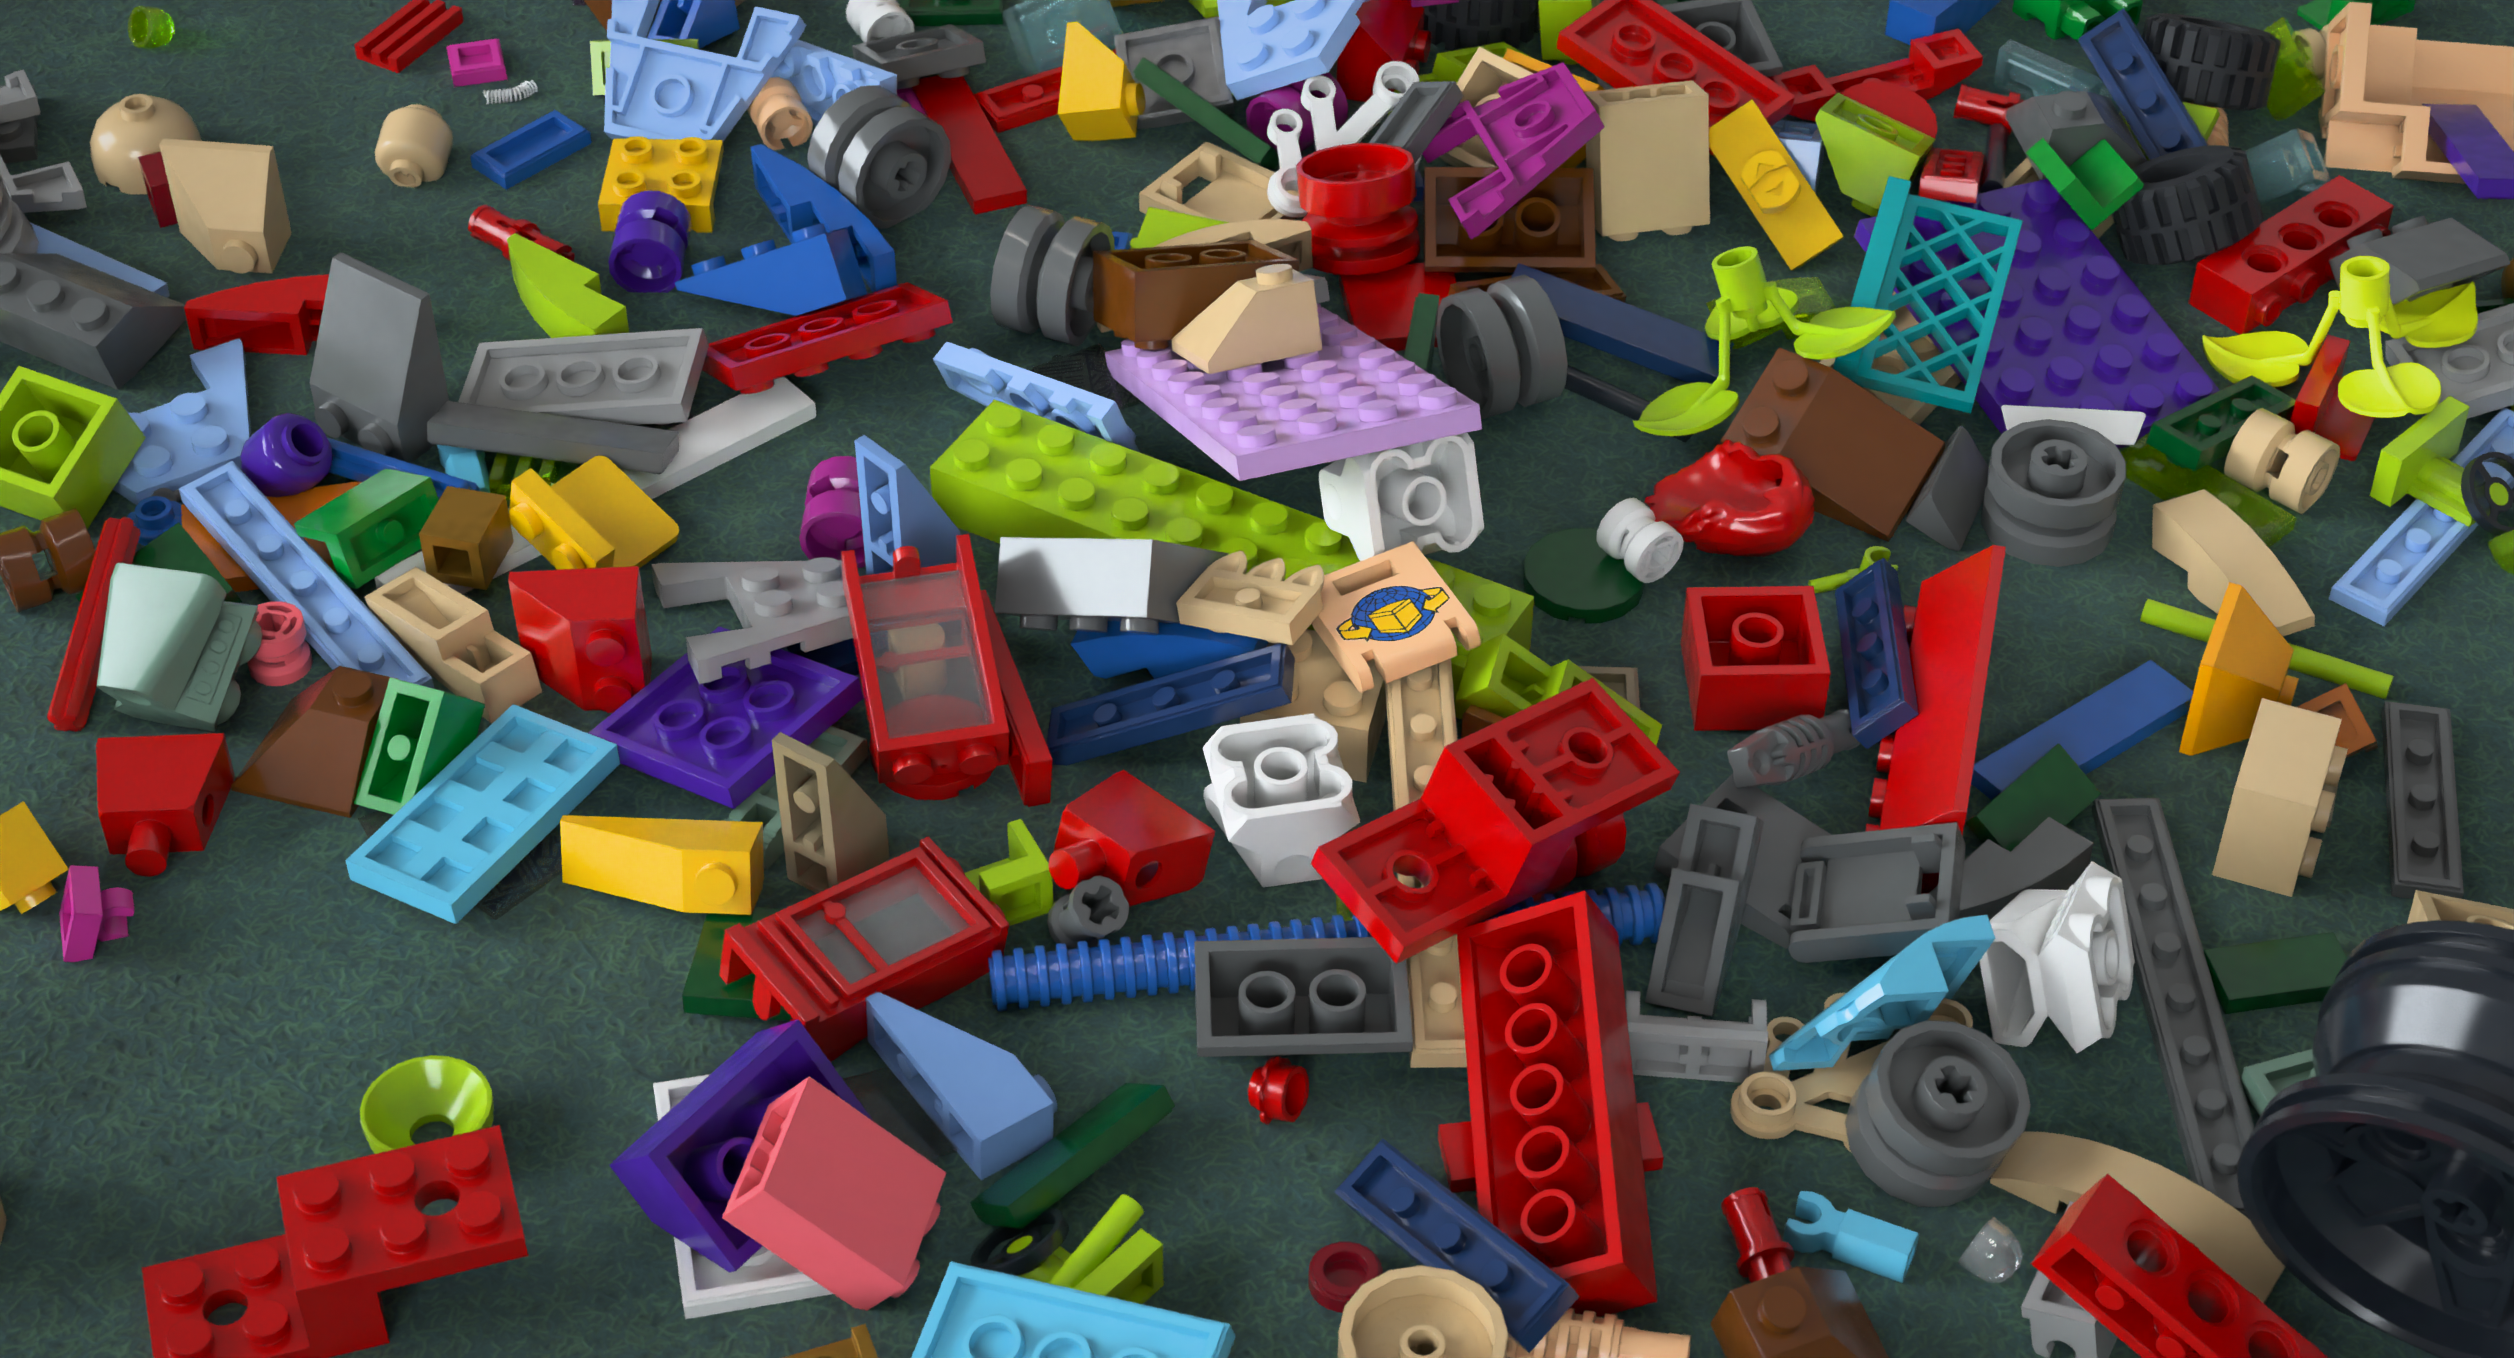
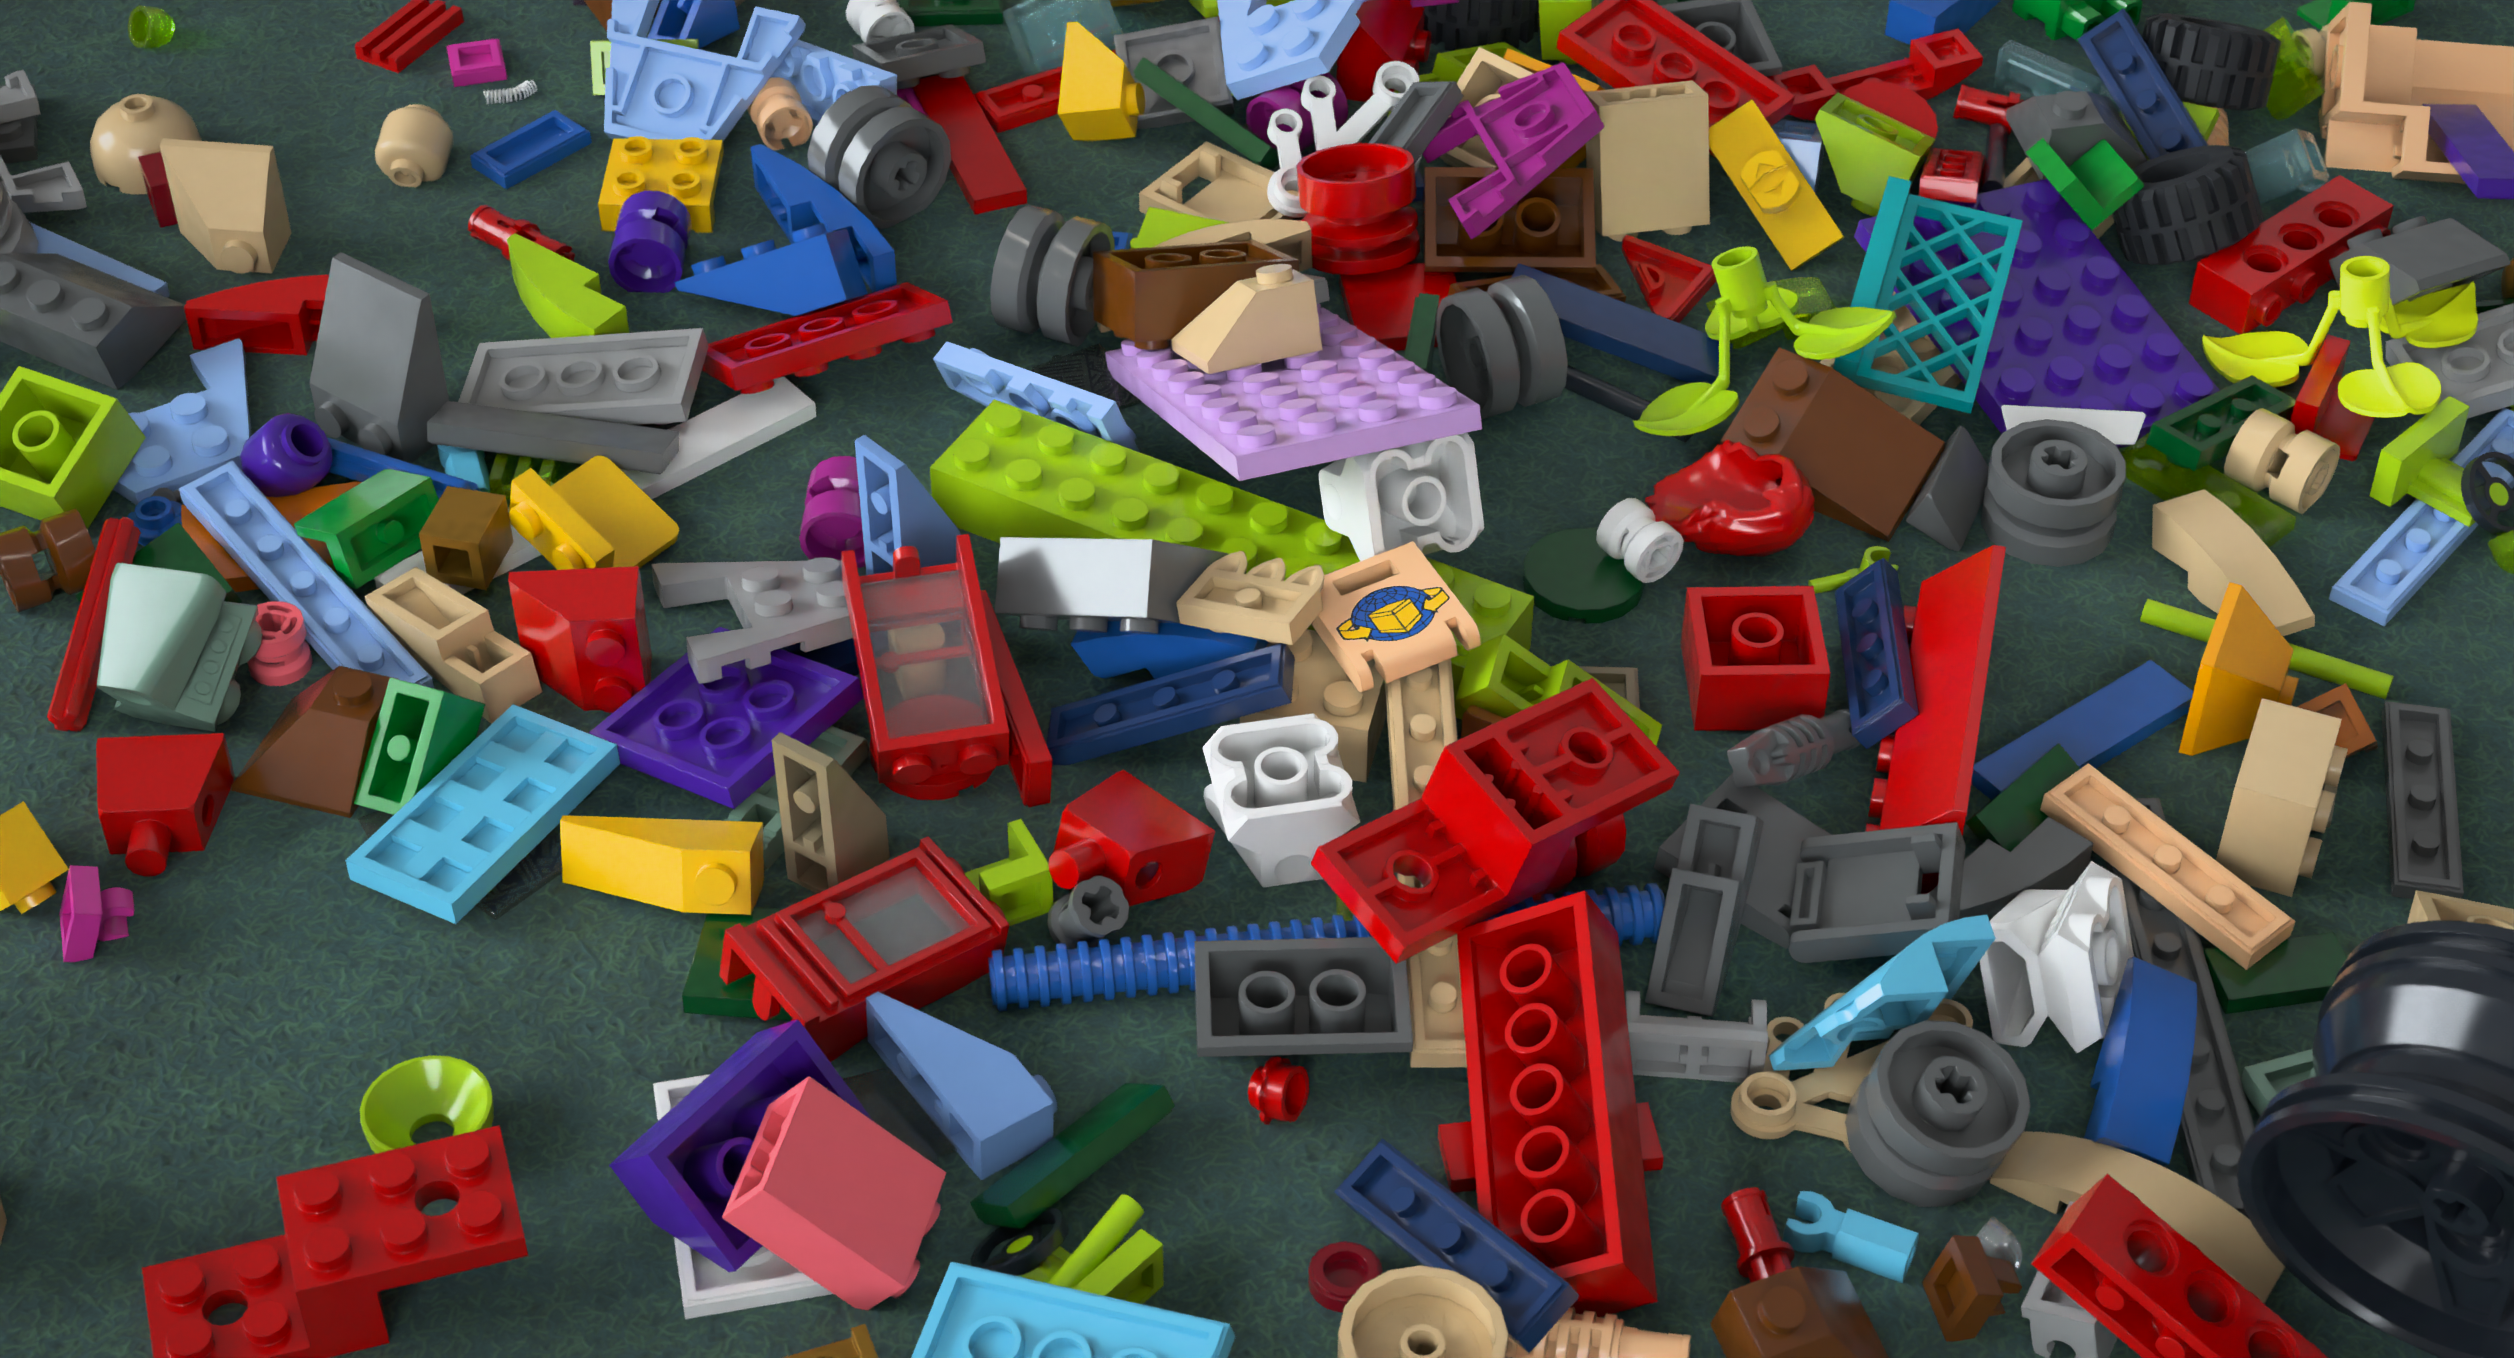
(1666, 278): none -> red tile
(1968, 1287): none -> reddish brown tile
(2145, 1063): none -> blue slope
(2168, 866): none -> light nougat tile

